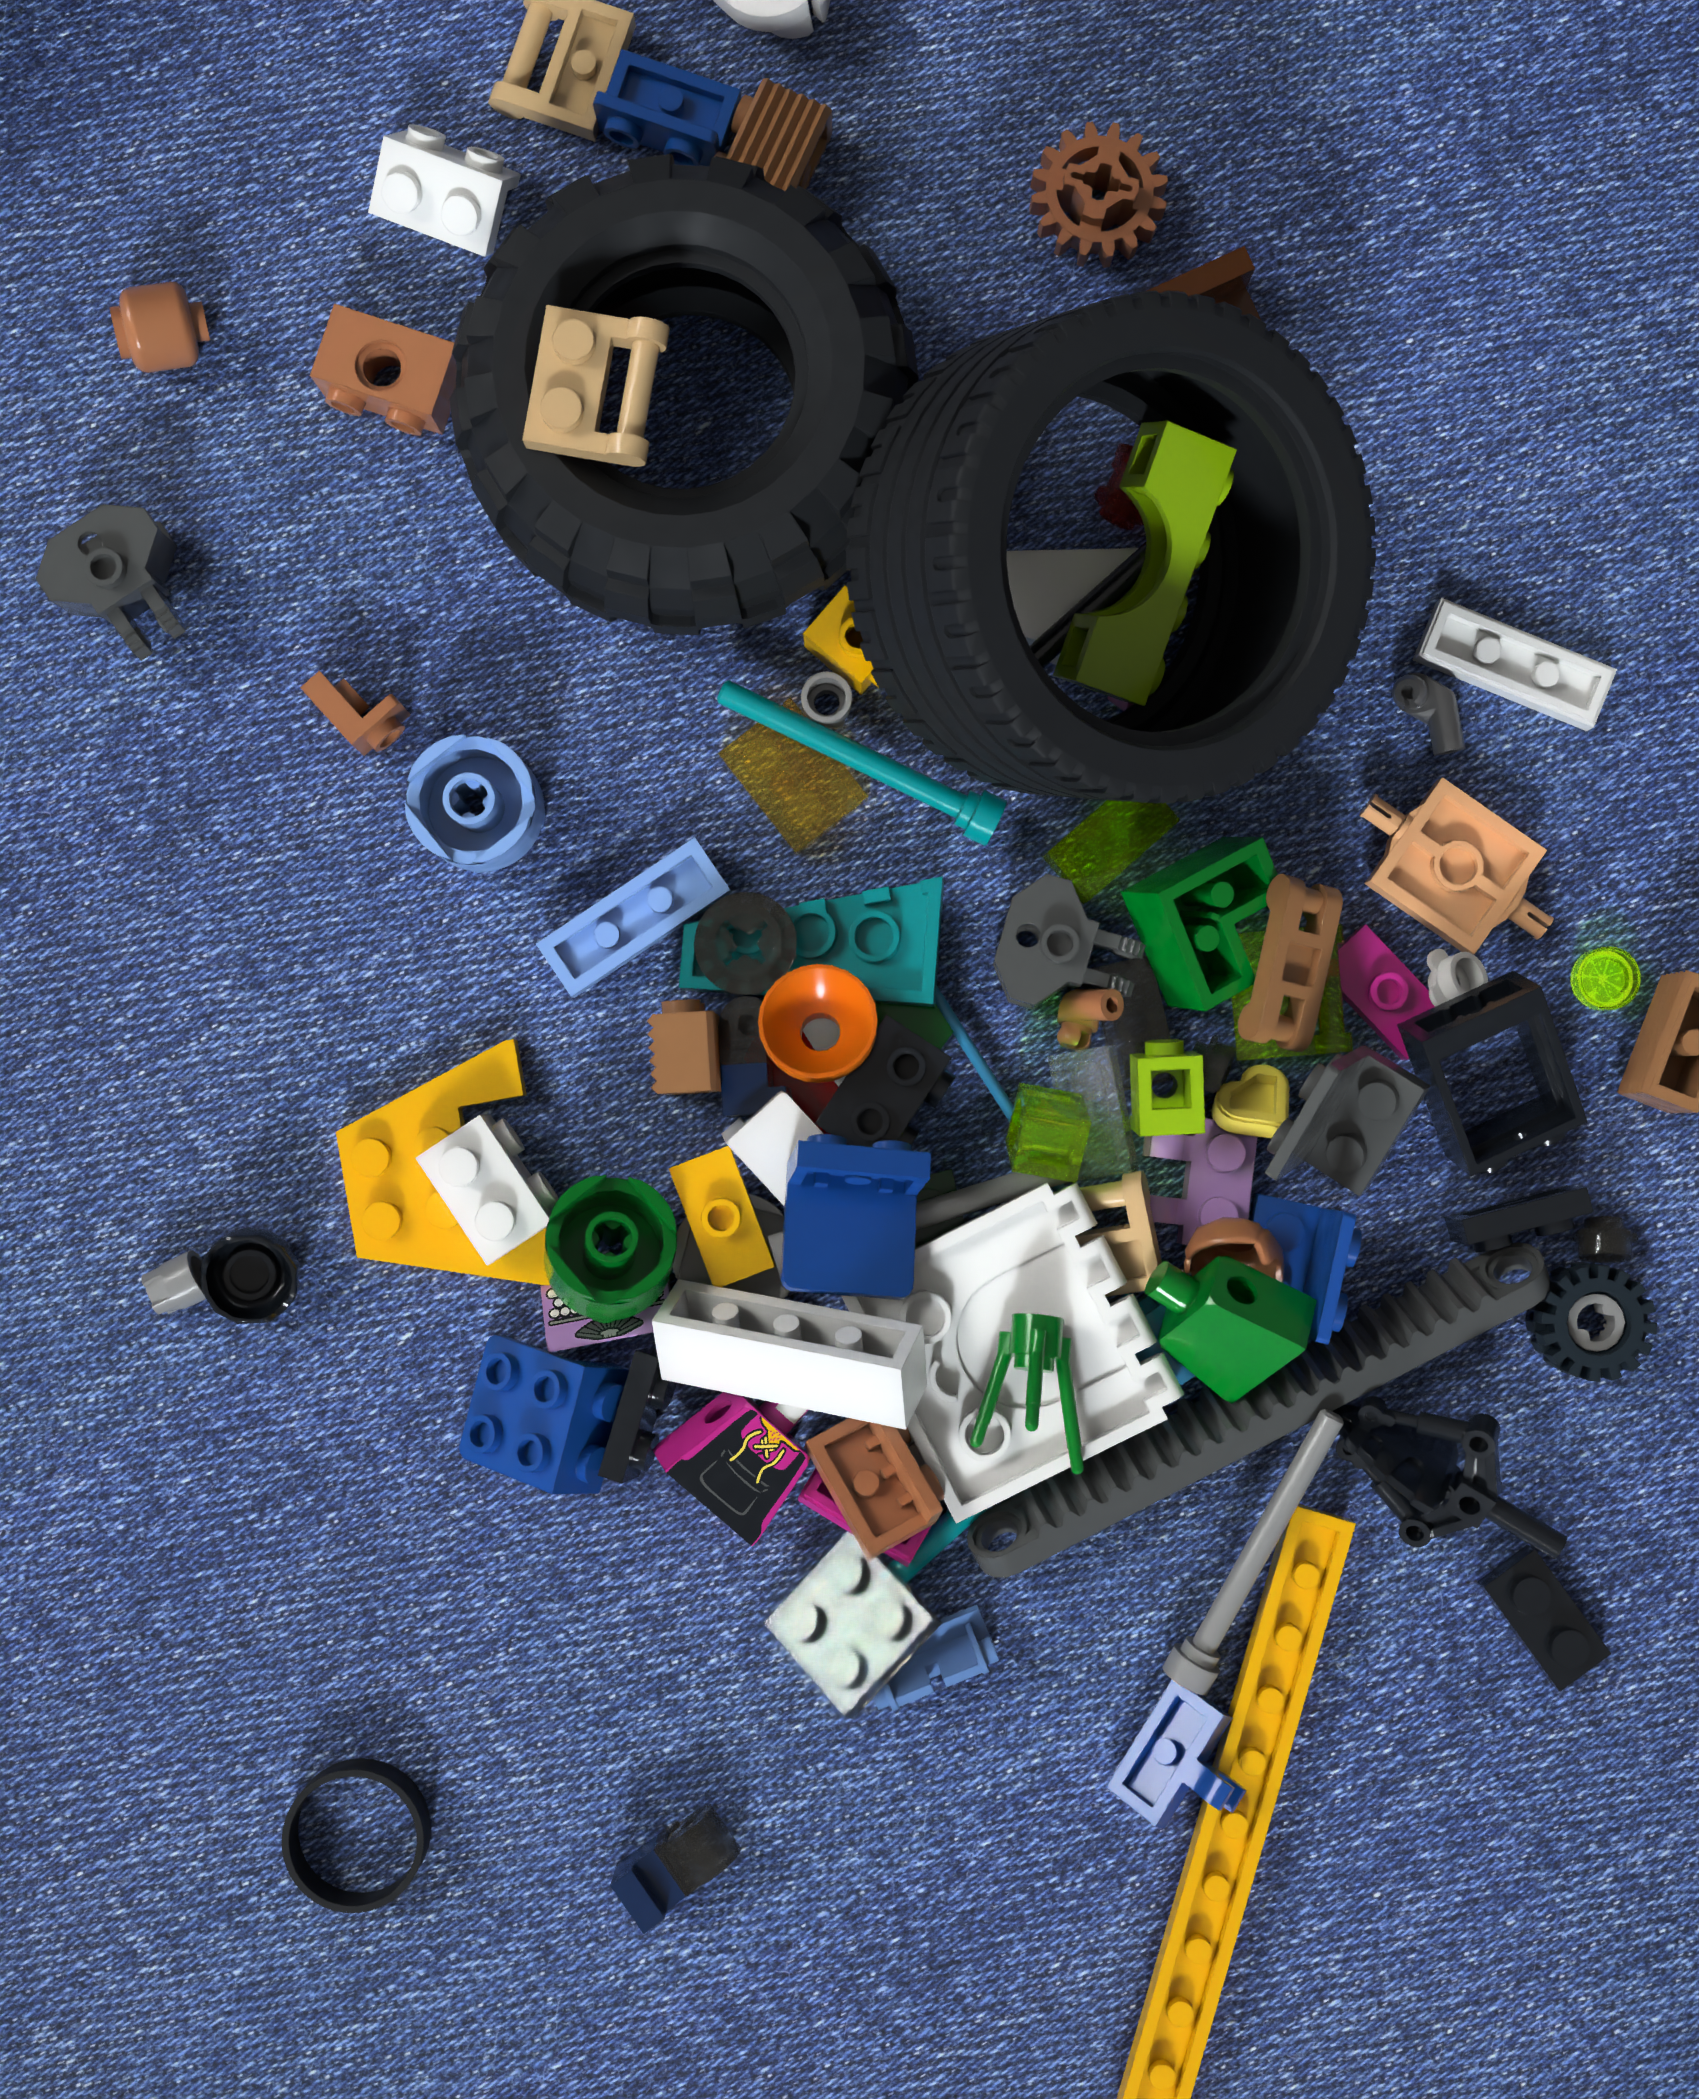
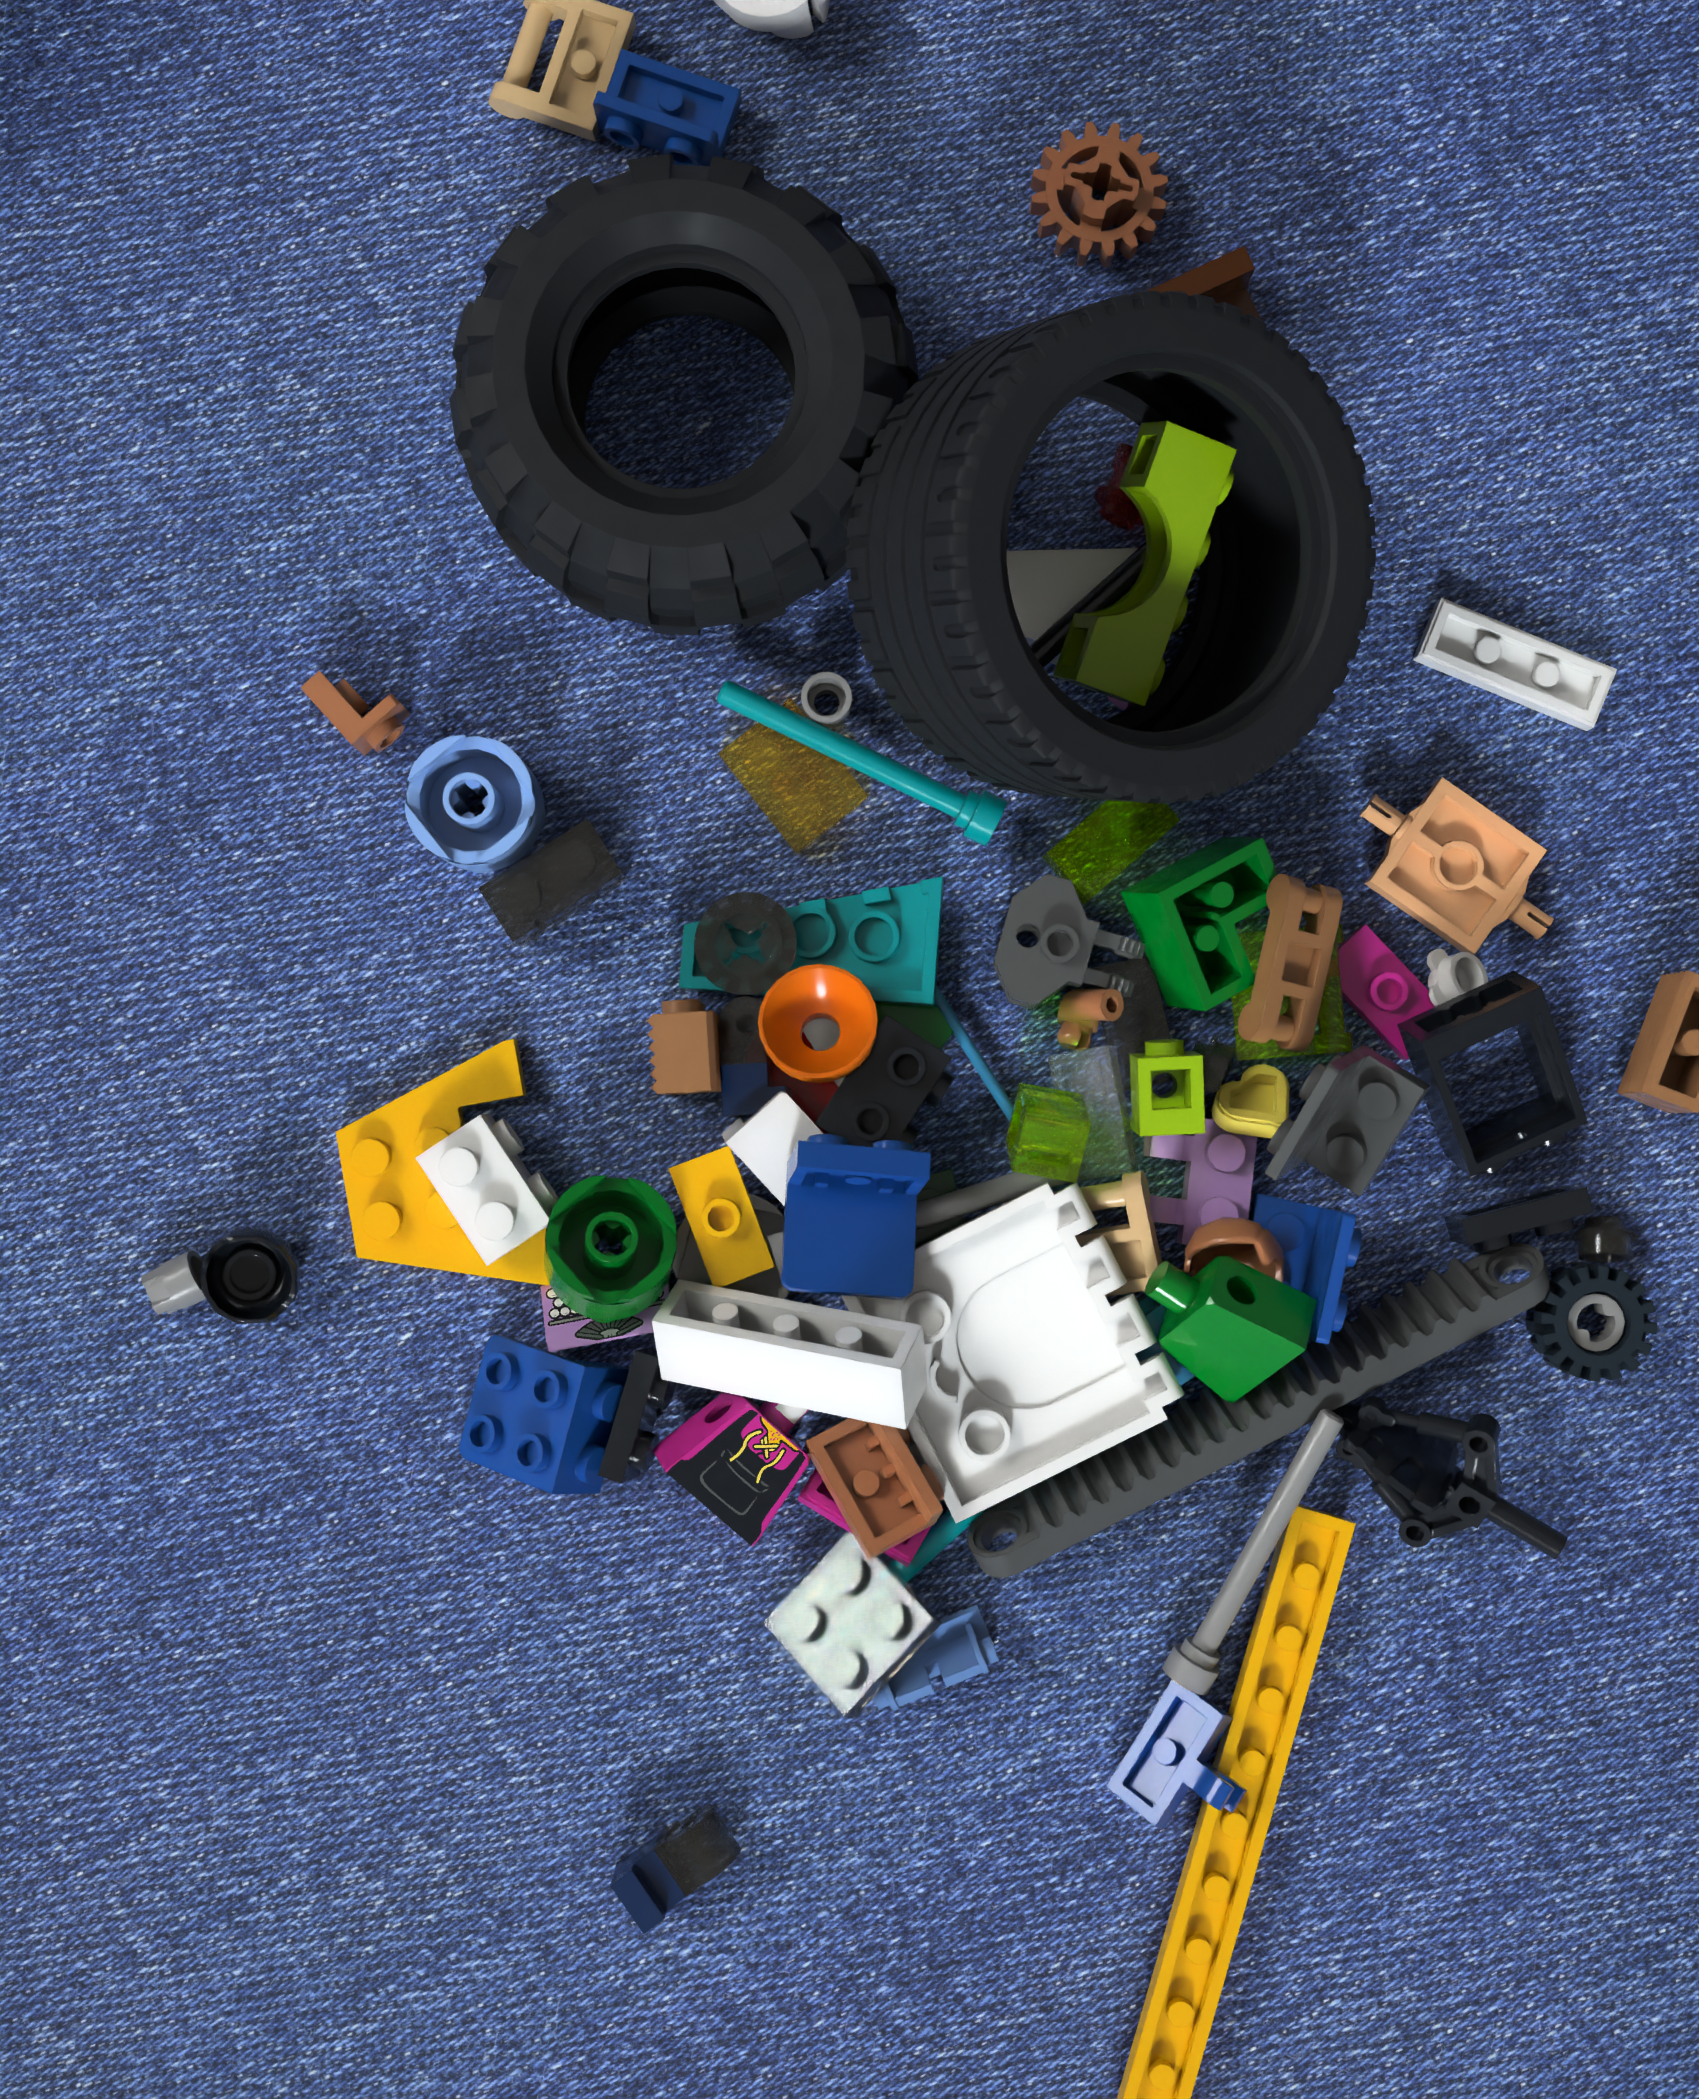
(114, 572): dark grey hinge -> none
(159, 327): nougat head -> none
(323, 1892): black tyre -> none
(362, 345): nougat brick -> none
(442, 188): white bracket -> none
(553, 883): none -> clear smoke brick
(573, 383): tan plate -> none
(633, 918): light blue plate -> none
(780, 134): medium nougat brick -> none
(837, 643): yellow brick -> none
(1035, 1344): green plant -> none
(1434, 706): flat silver arm -> none
(1544, 1617): black plate -> none
(1605, 978): clear neon green tile -> none

